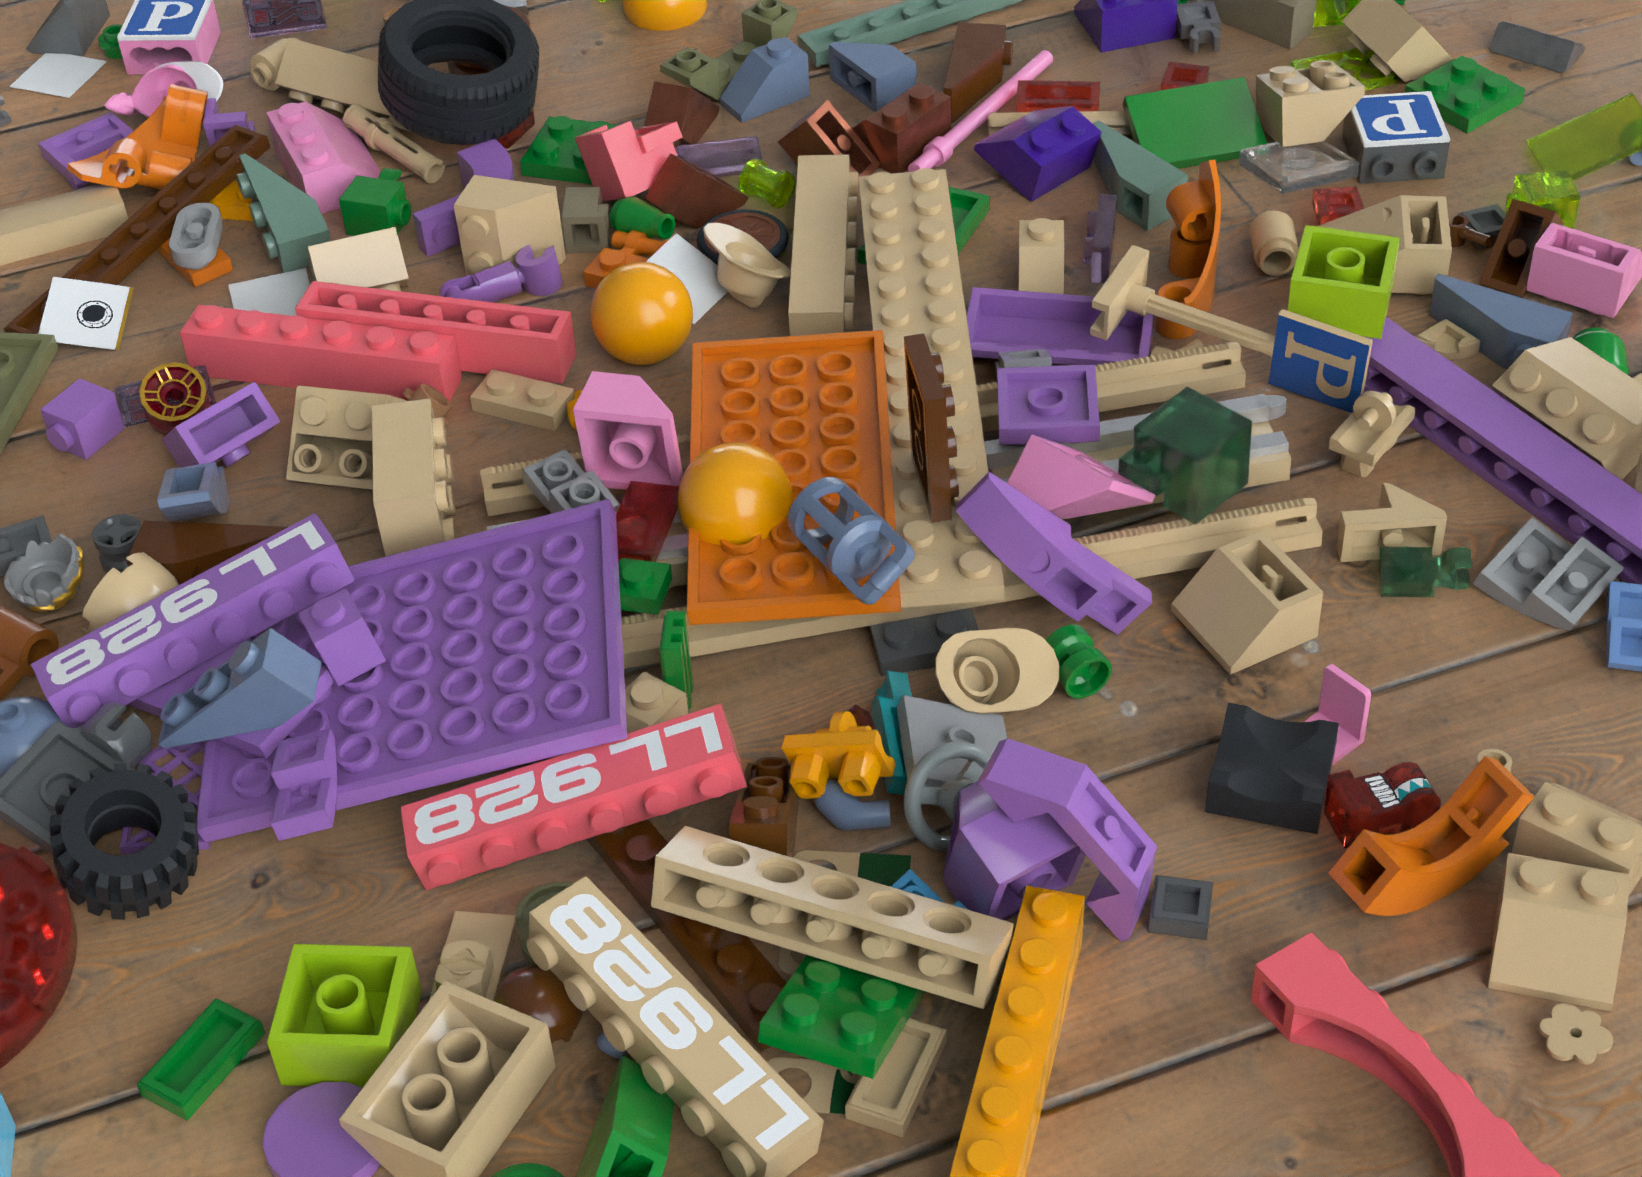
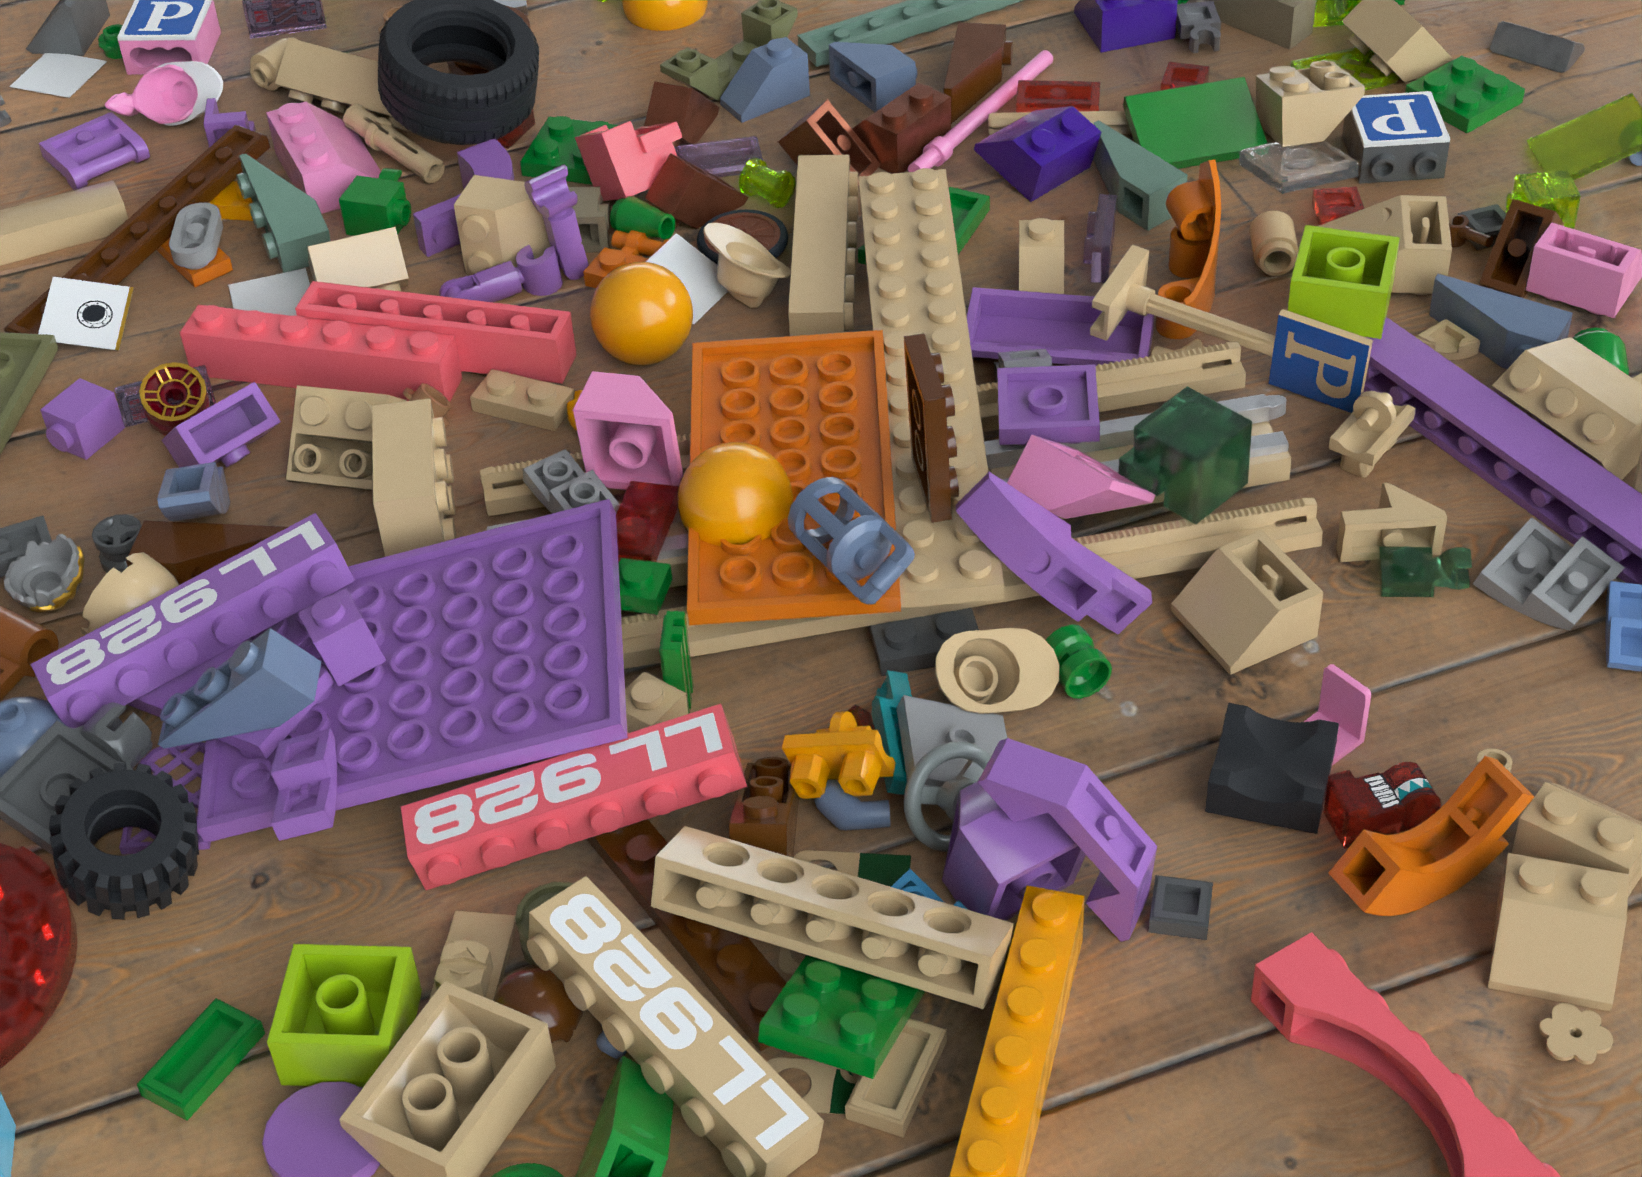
(154, 150): orange panel -> none
(555, 202): none -> medium lavender piece

